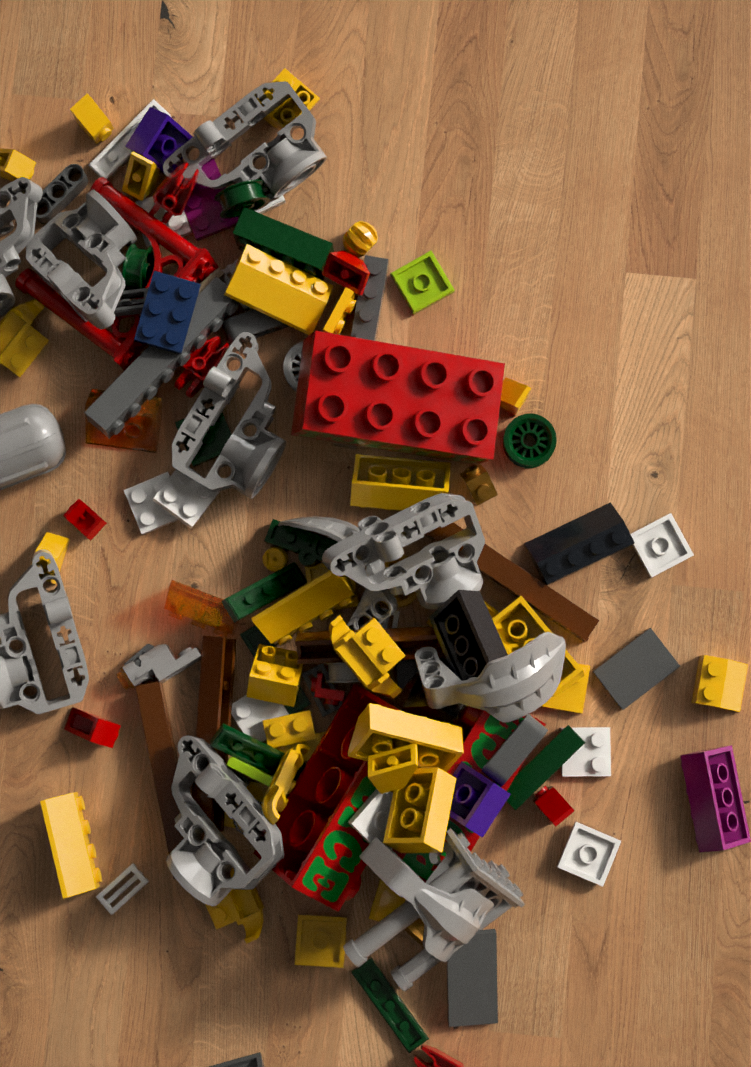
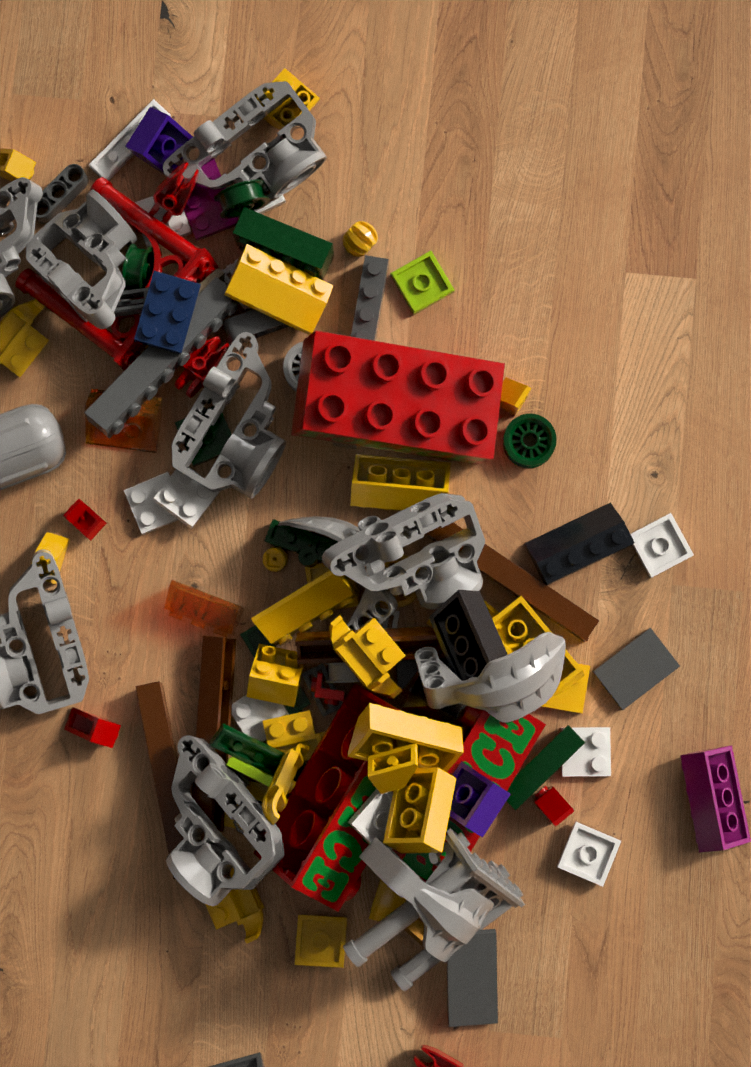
(70, 844): yellow slope -> none
(92, 119): yellow slope -> none
(138, 875): white tile -> none
(140, 176): yellow slope -> none
(158, 662): light grey plate -> none
(264, 592): dark green tile -> none
(340, 313): yellow plate -> none
(347, 271): red slope -> none
(390, 1005): dark green tile -> none
(479, 484): pearl gold bracket -> none
(514, 750): dark grey beam -> none
(719, 683): yellow slope -> none

